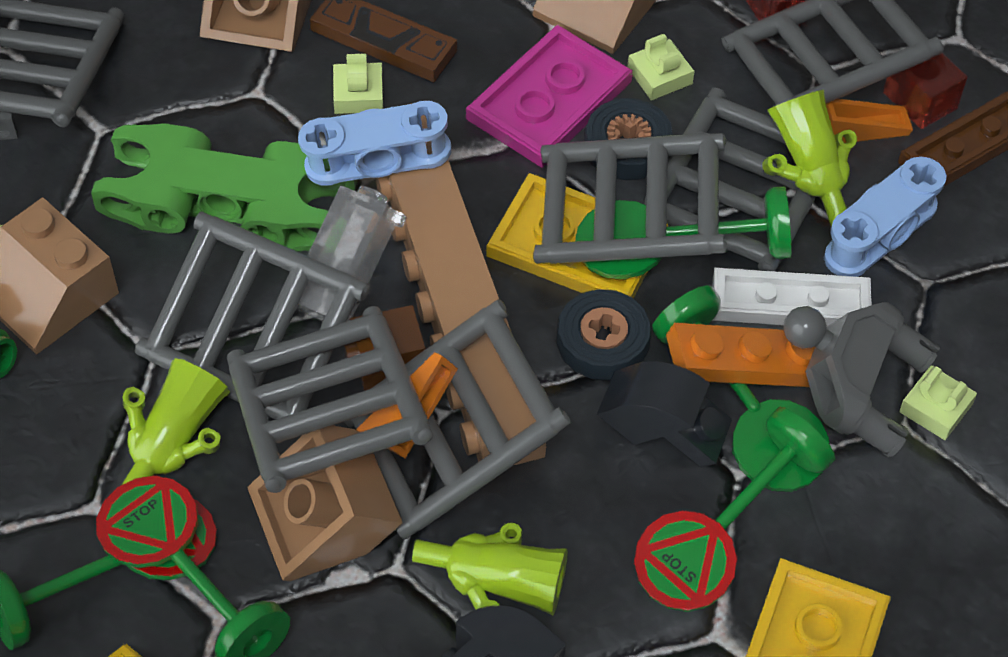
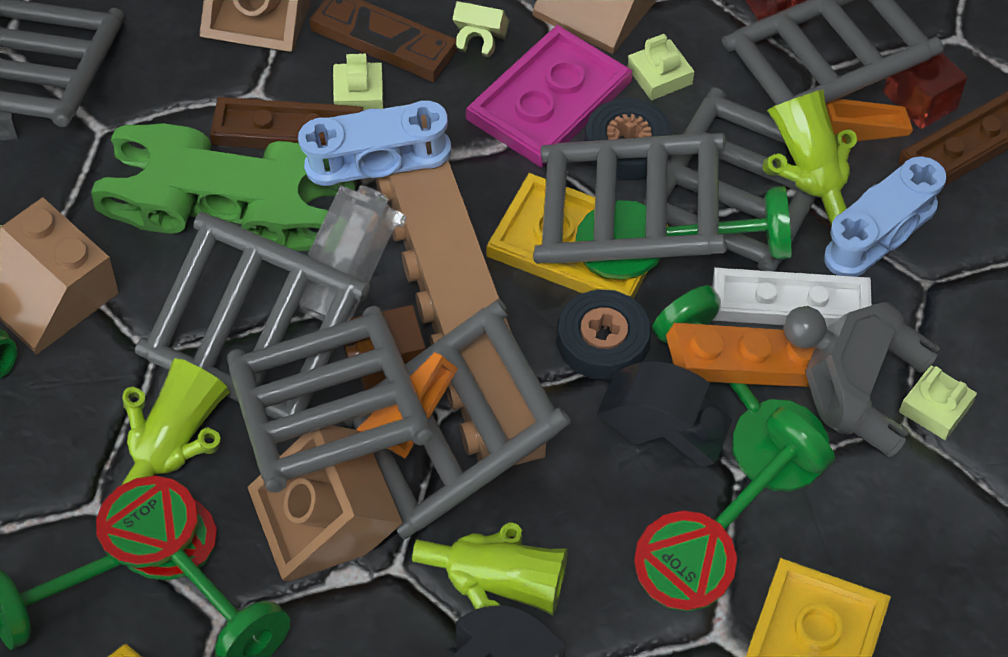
(262, 122): none -> reddish brown tile
(479, 21): none -> yellowish green tile

